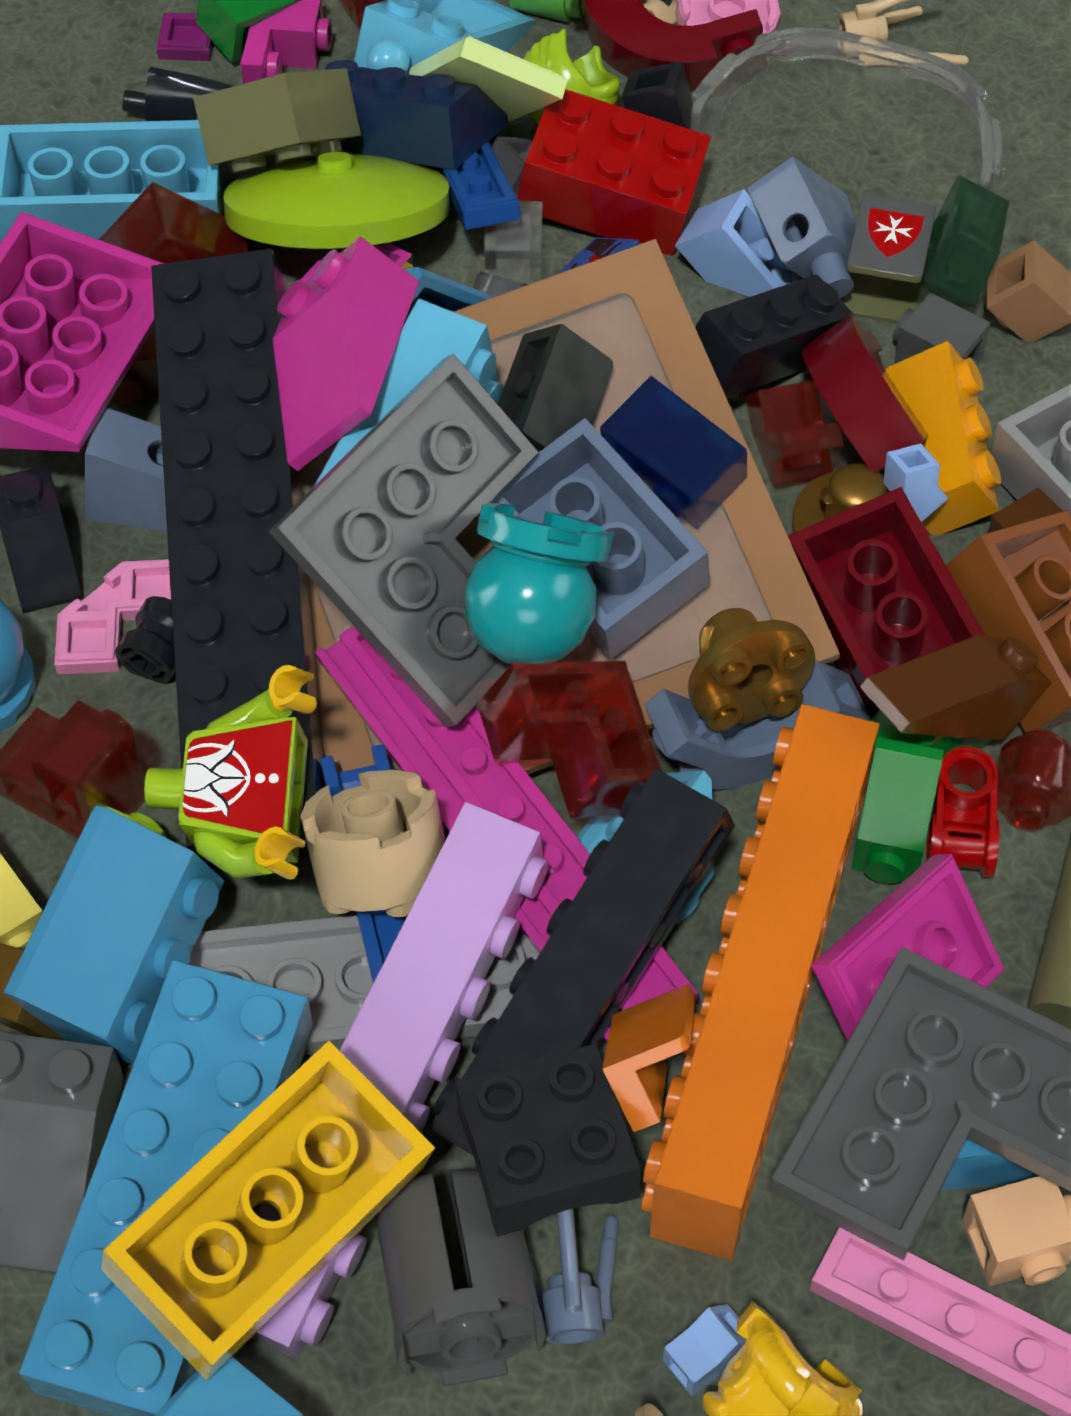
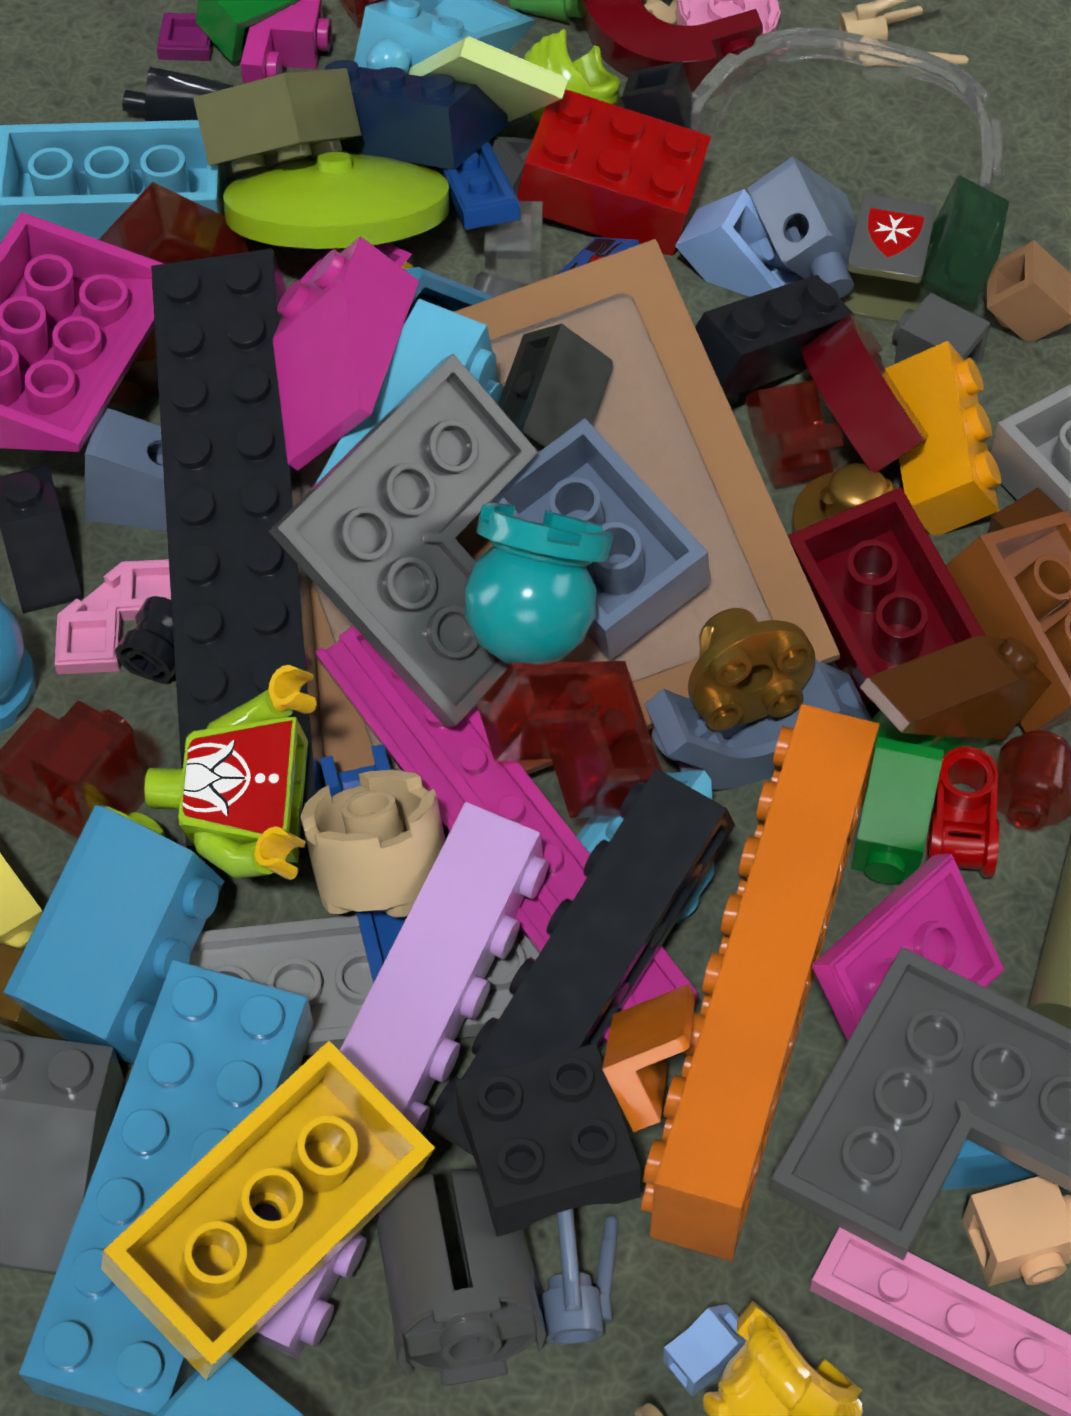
(676, 451): clear blue brick -> none
(918, 476): light blue piece -> none

